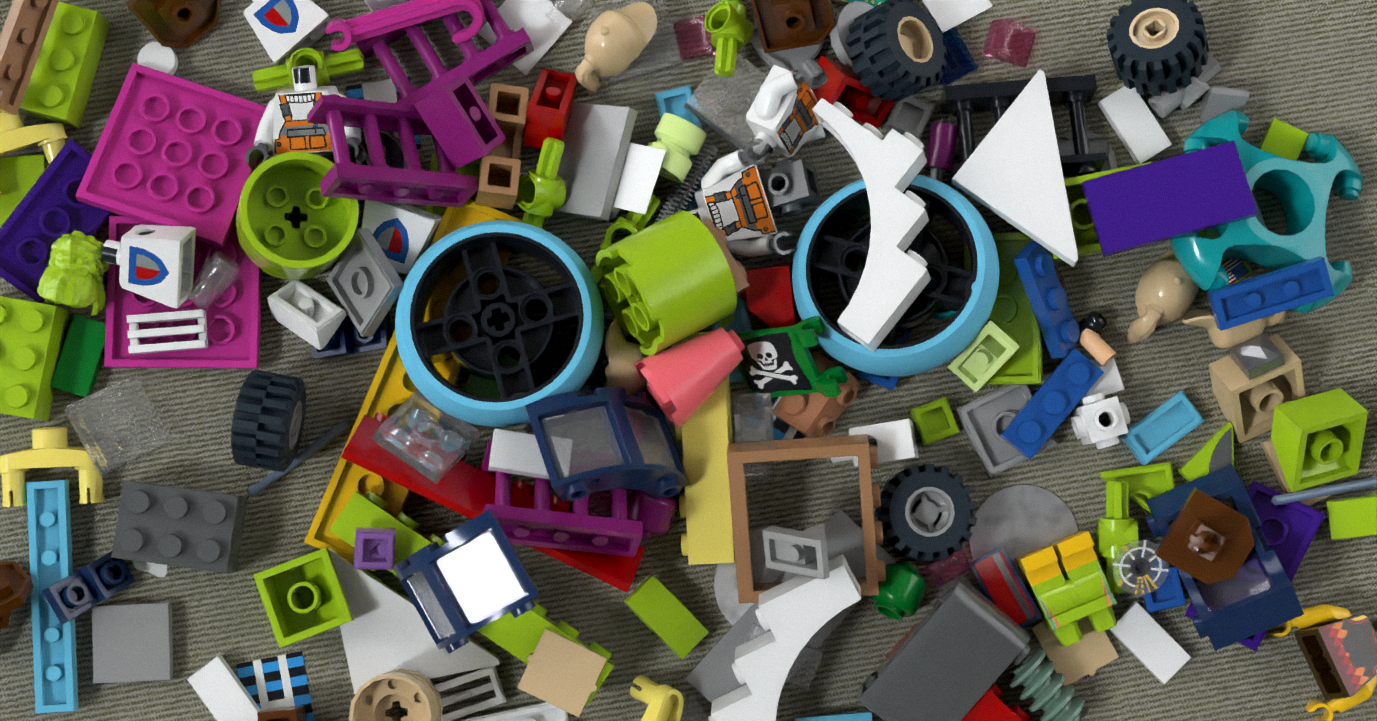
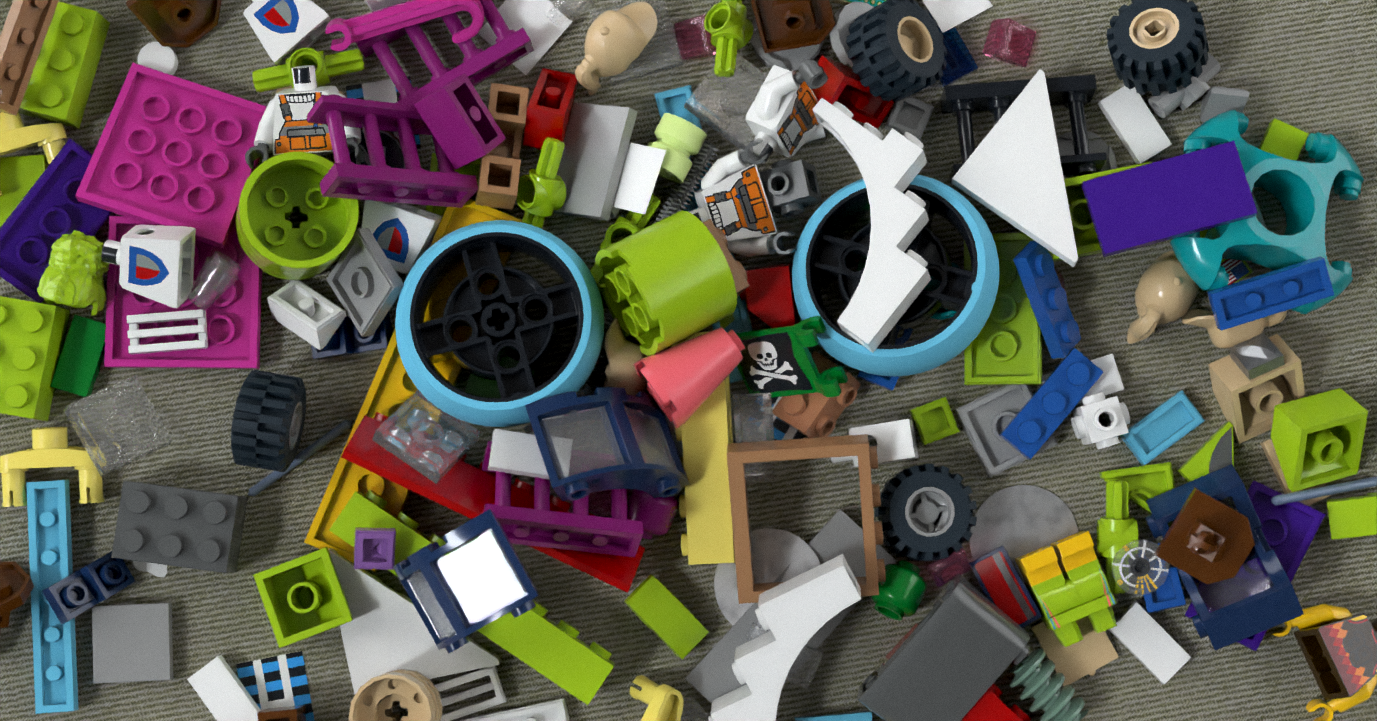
(562, 672): tan piece -> none
(797, 550): light grey slope -> none
(941, 149): magenta piece -> none
(983, 356): yellowish green slope -> none
(1091, 338): light nougat arm -> none

